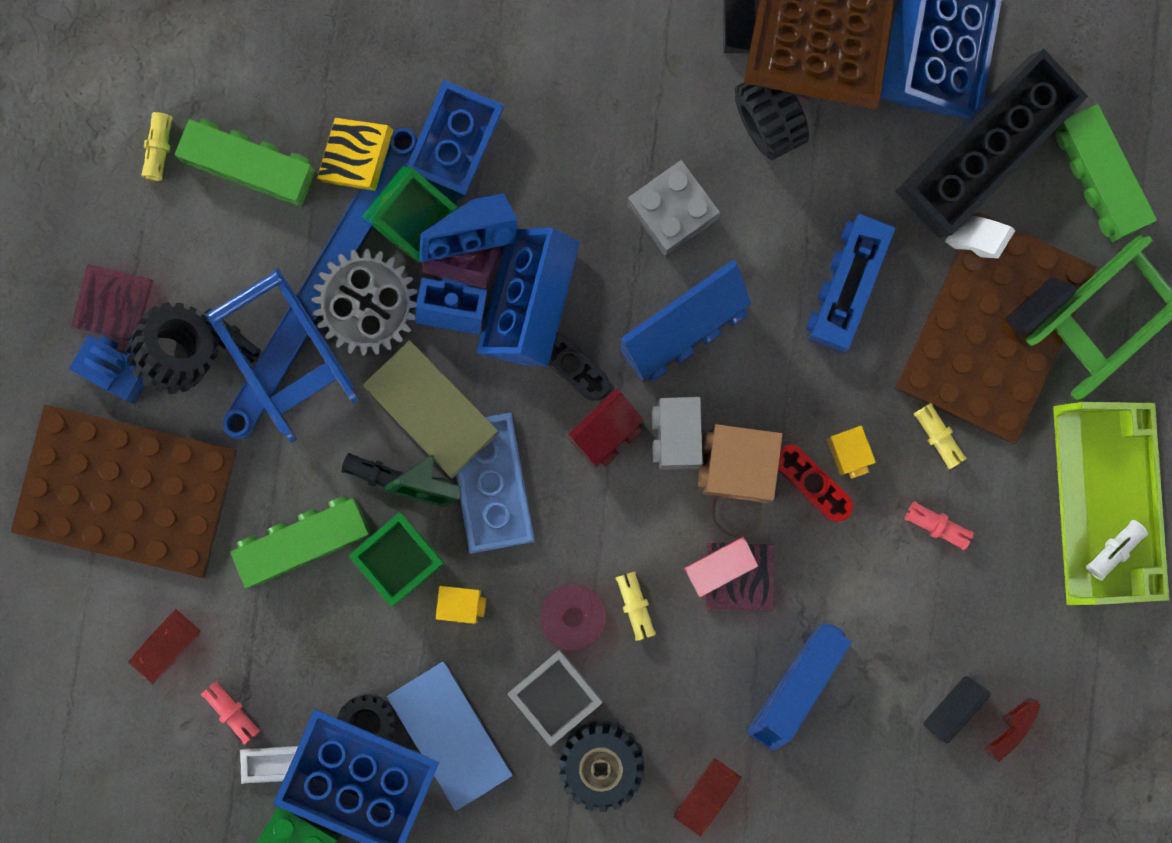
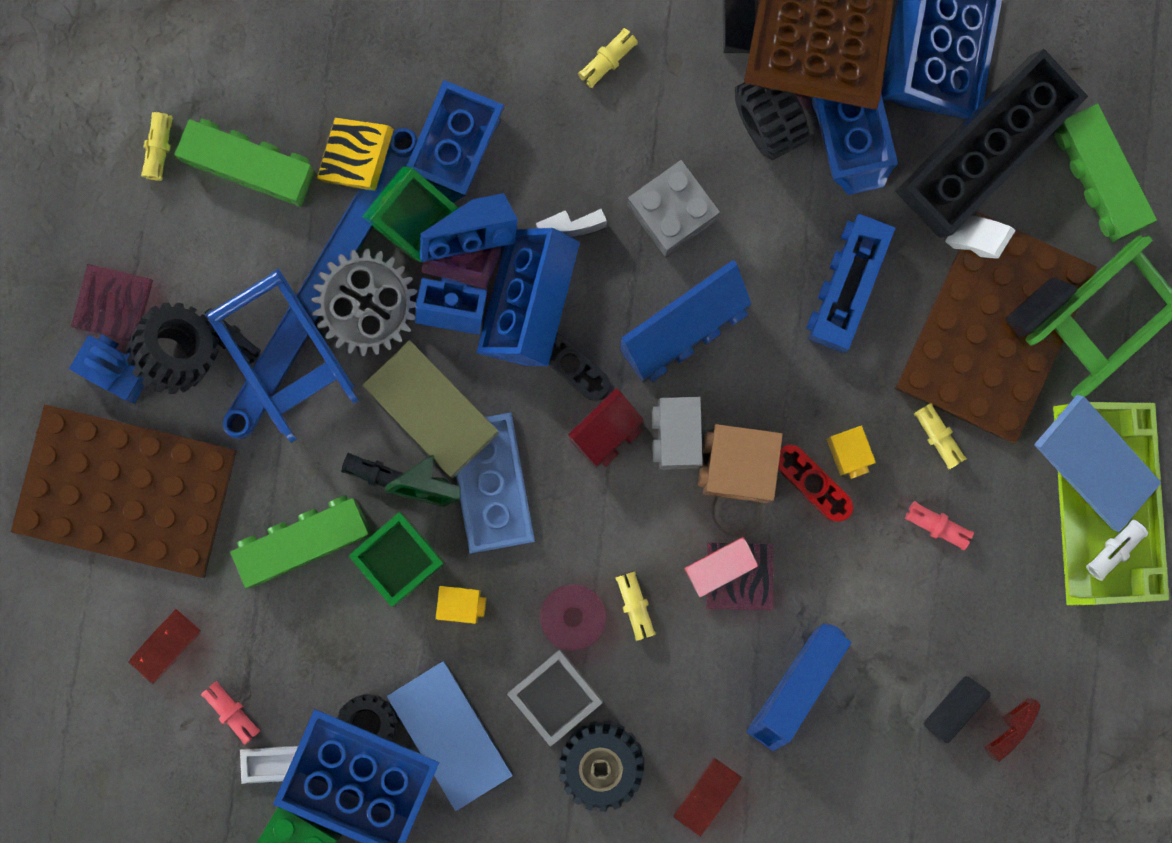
(581, 226): none -> white slope
(608, 58): none -> light yellow pin
(856, 144): none -> blue slope
(1097, 463): none -> medium blue tile

